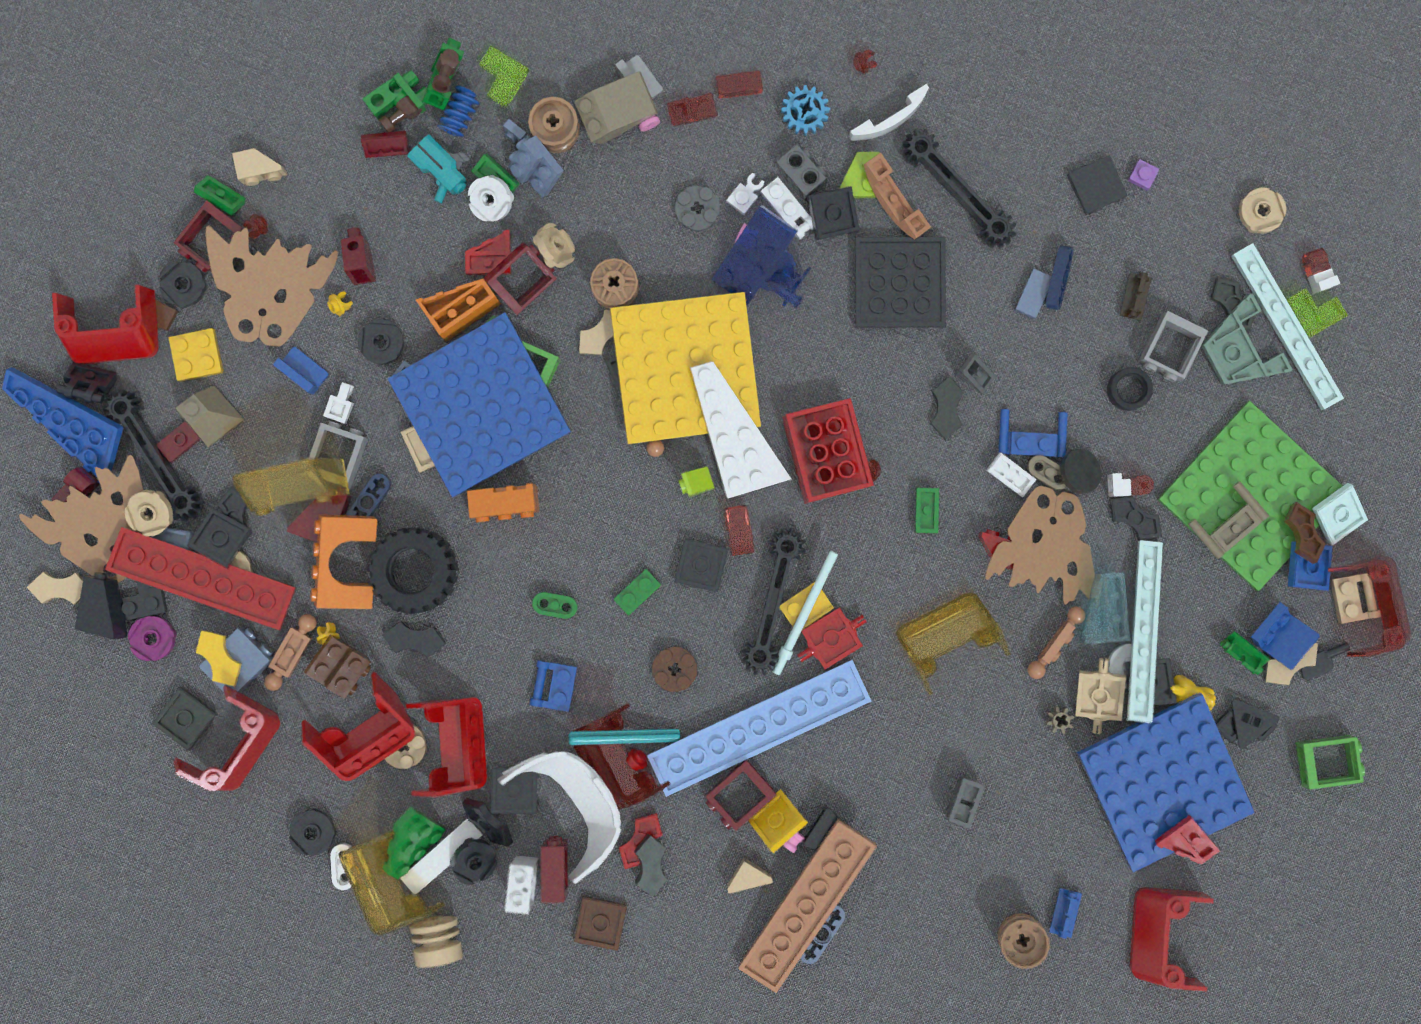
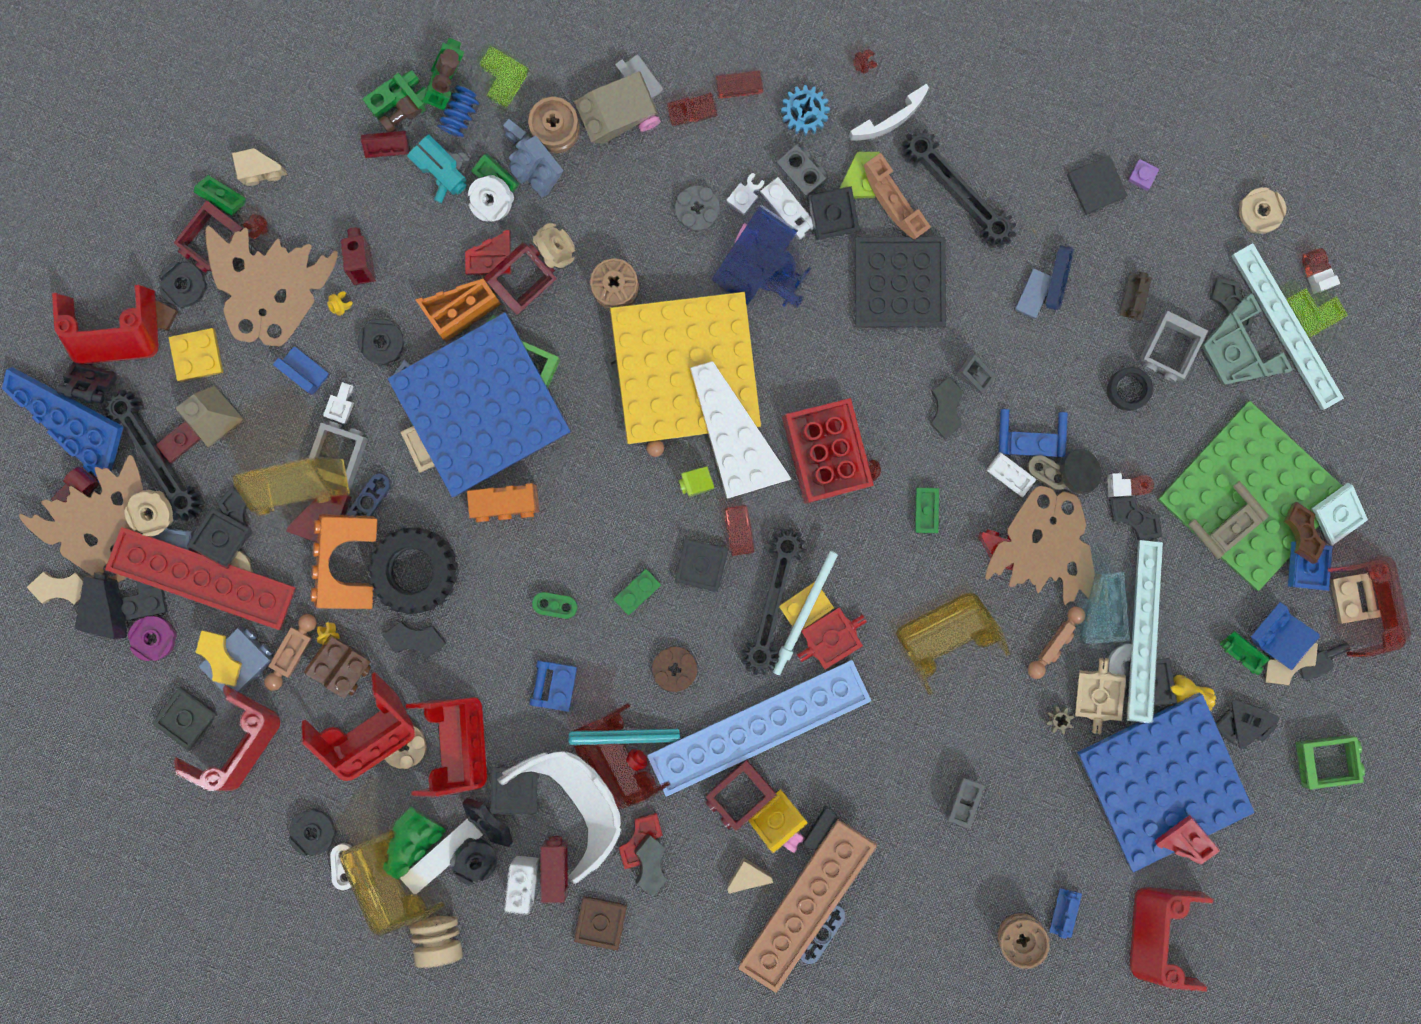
(595, 339): tan tile -> none

